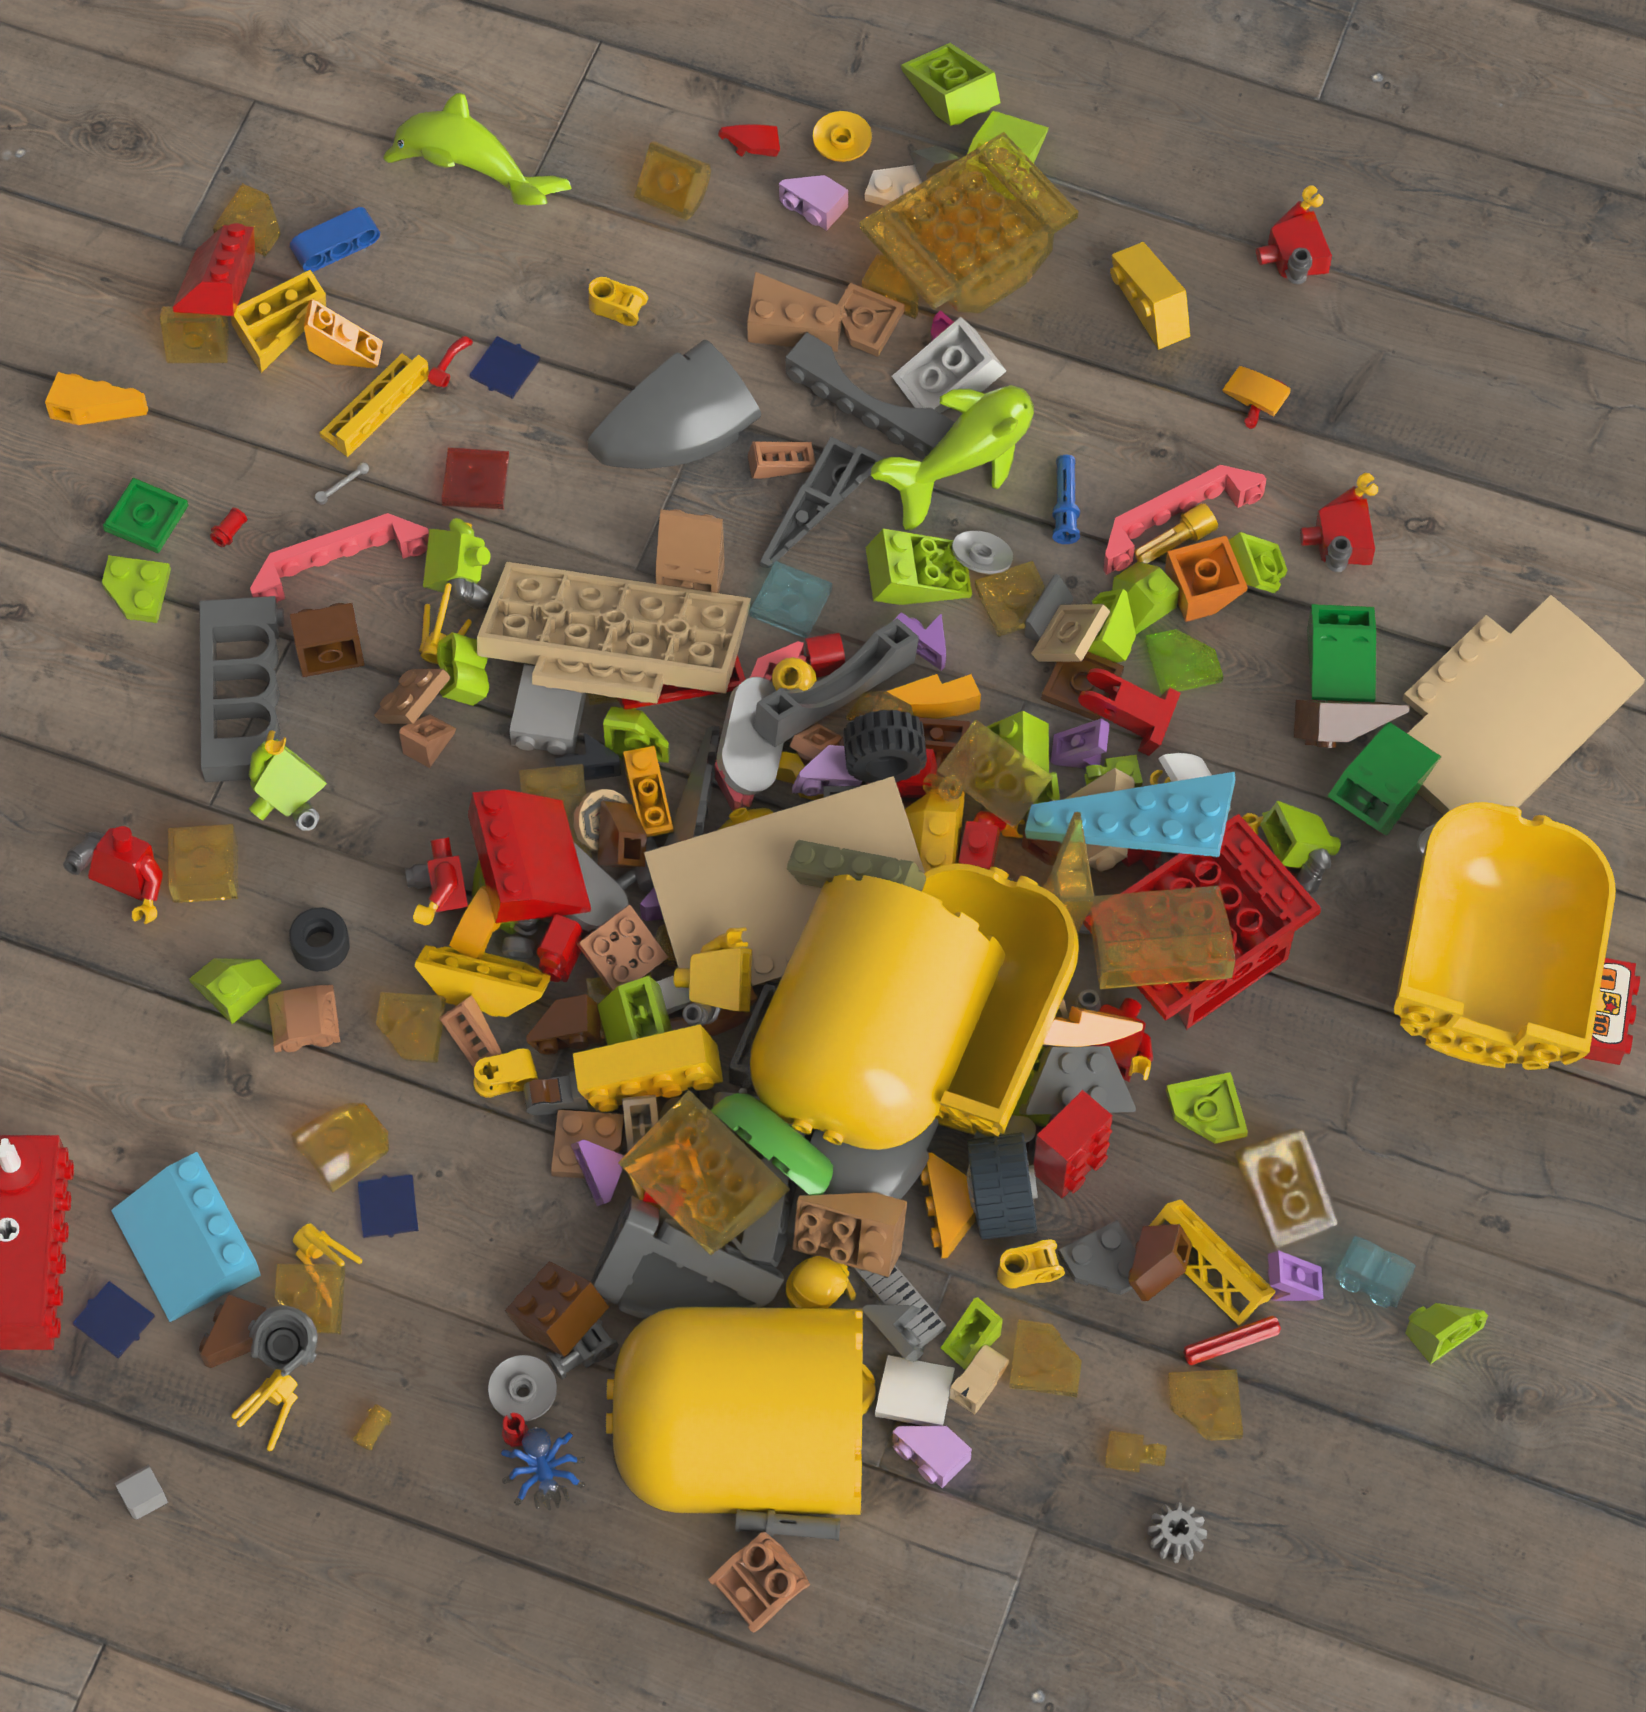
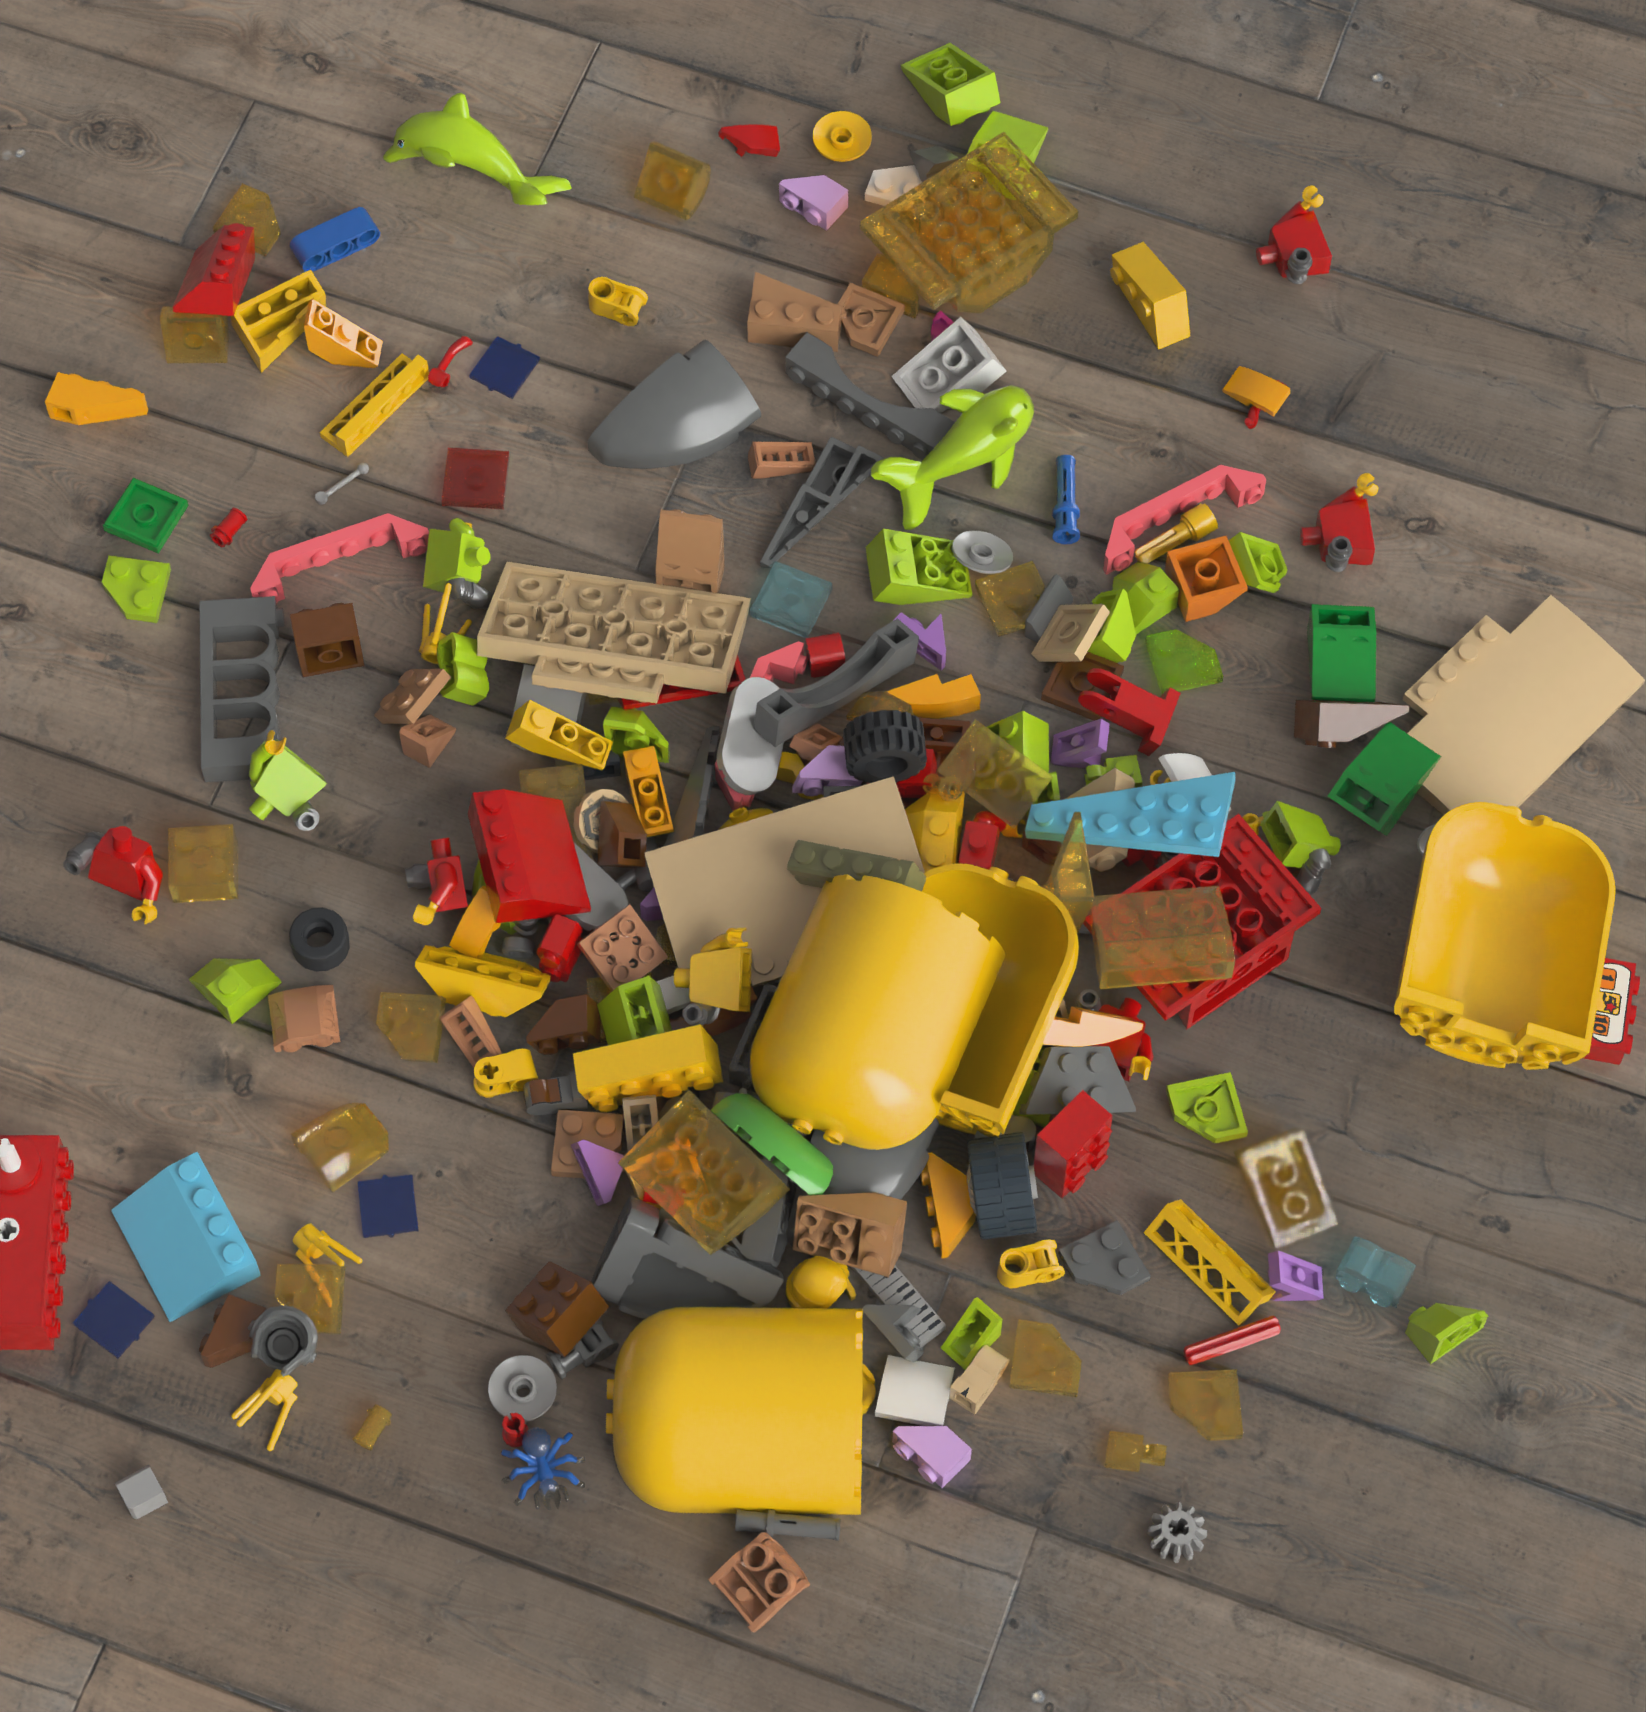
(557, 736): none -> yellow slope
(793, 674): yellow head -> none
(1159, 1259): reddish brown slope -> none

